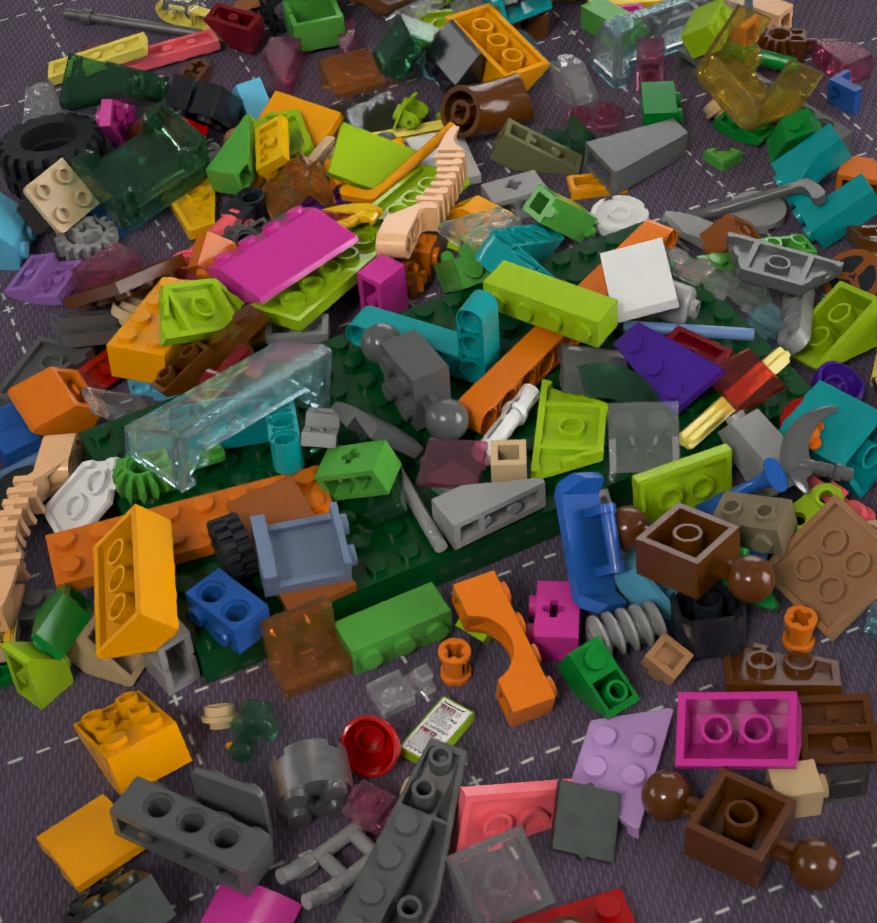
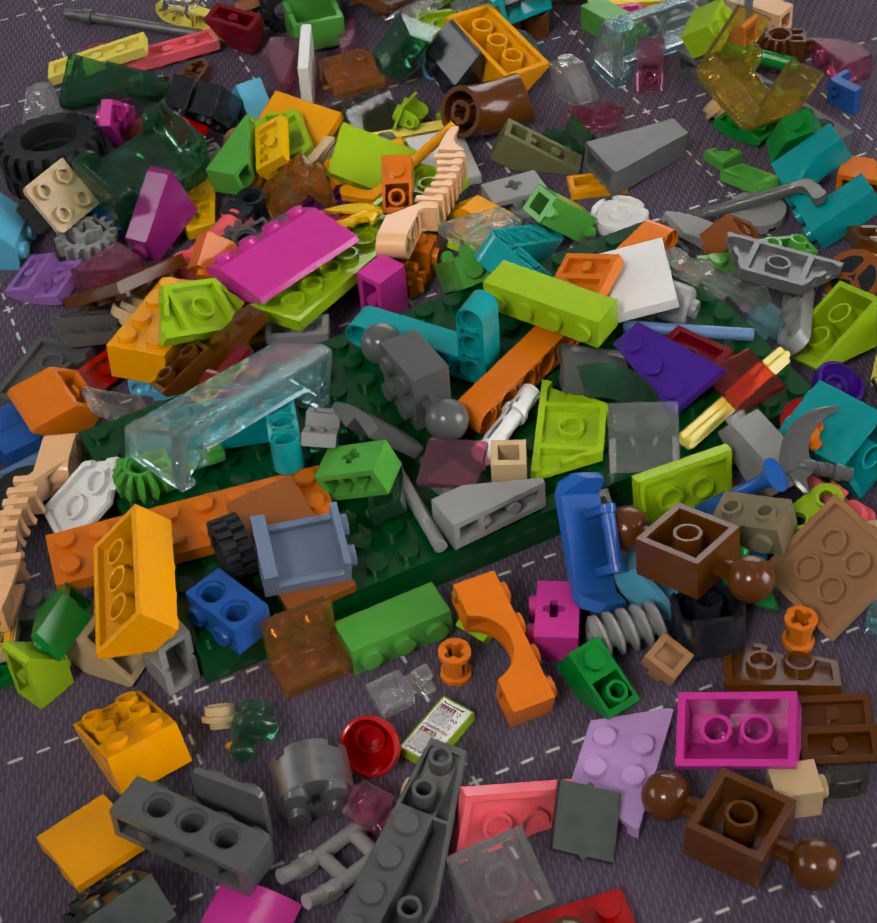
(159, 214): none -> magenta slope
(307, 64): none -> white tile
(397, 182): none -> orange slope
(591, 271): none -> orange wing
(660, 102): green brick -> none
(748, 178): none -> bright green plate

